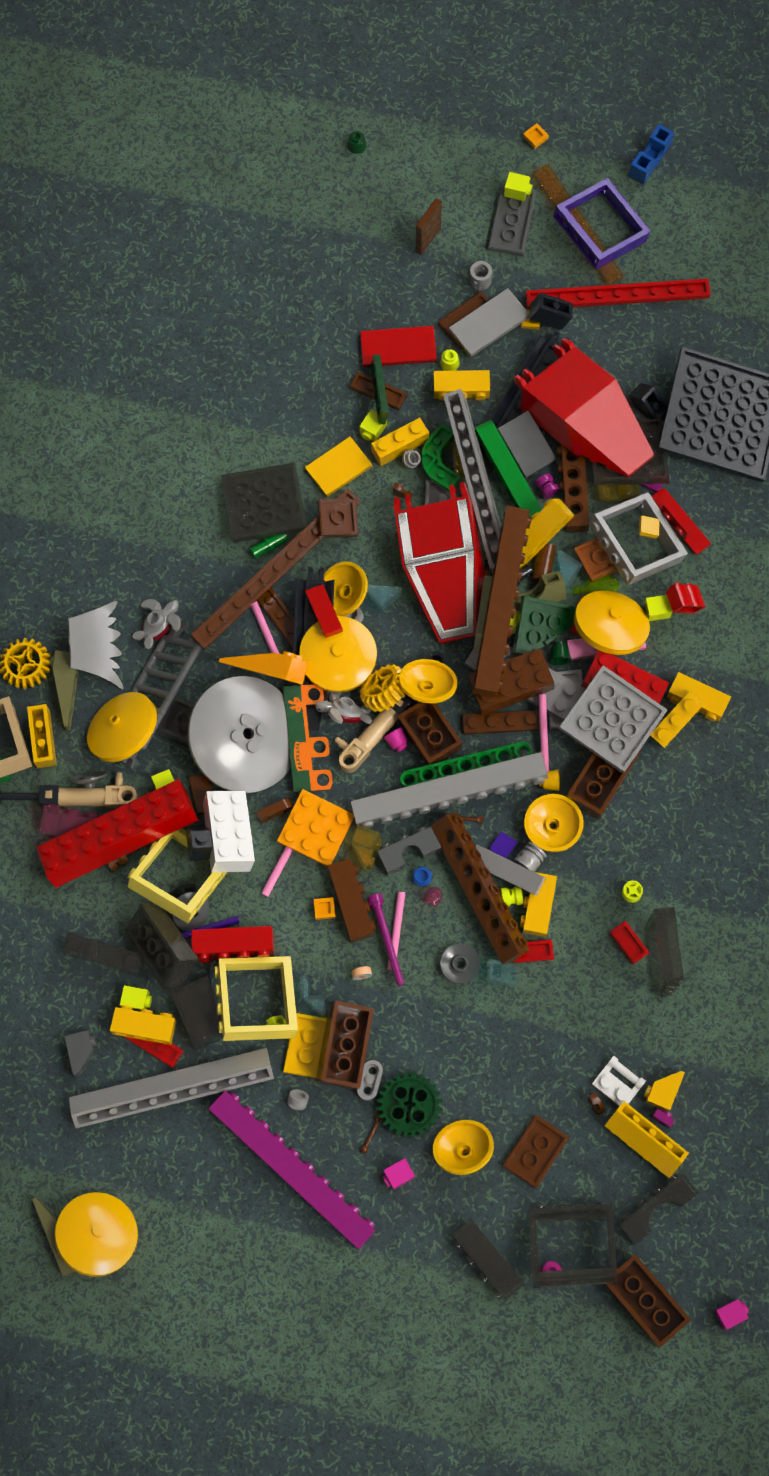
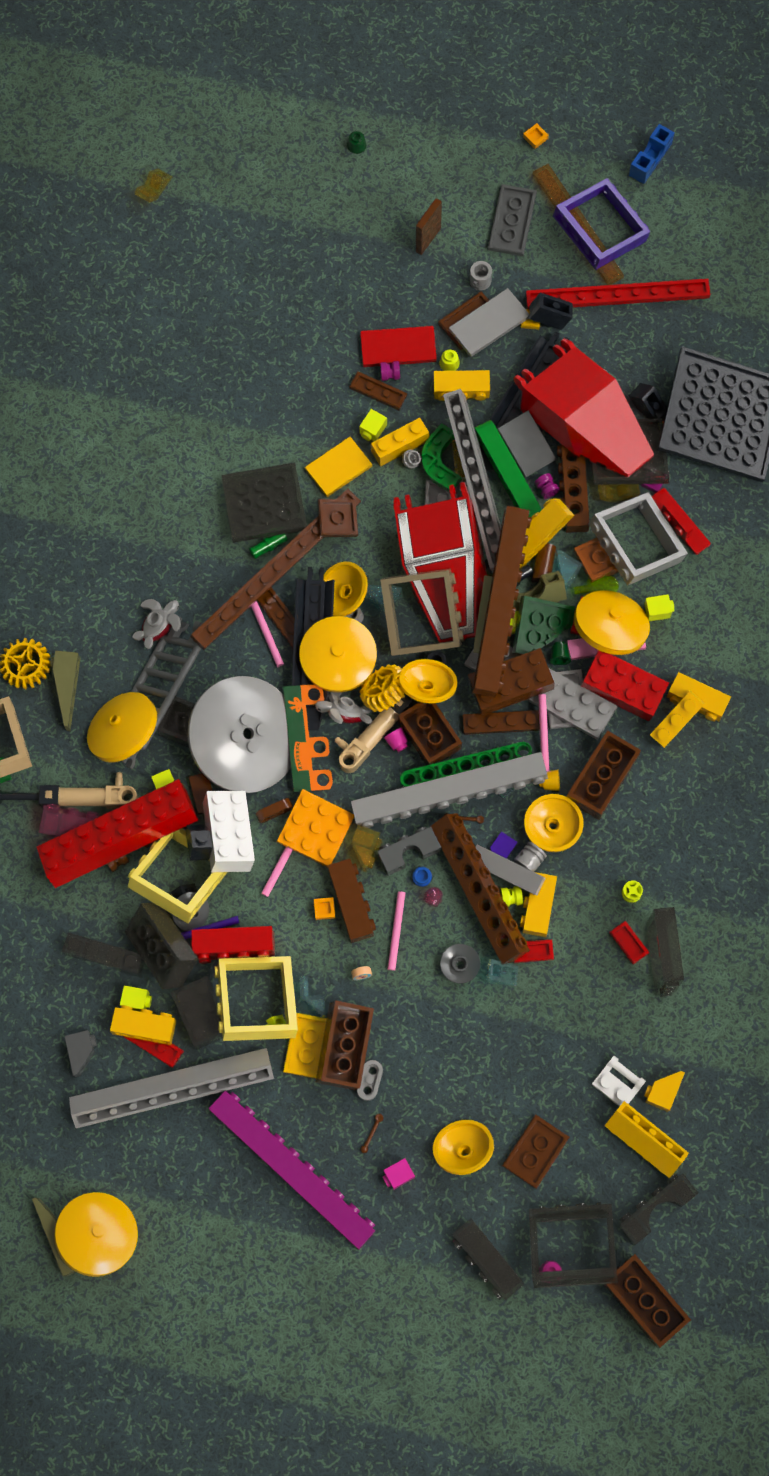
(41, 736): yellow brick -> none
(88, 779): dark grey dish -> none
(91, 645): light grey piece -> none
(154, 186): none -> clear yellow slope
(281, 666): light orange slope -> none
(297, 1099): light grey tile -> none
(324, 611): red tile -> none
(376, 903): magenta piece -> none
(379, 389): dark green tile -> none
(390, 371): none -> magenta wheel
(399, 491): reddish brown tile -> none
(427, 1107): dark green gear -> none
(452, 598): none -> dark tan window
(517, 186): neon yellow brick -> none
(596, 1103): reddish brown tile -> none
(613, 719): light grey plate -> none
(649, 527): yellow tile -> none
(663, 1117): magenta plate -> none
(685, 598): red brick -> none
(732, 1314): dark pink brick -> none

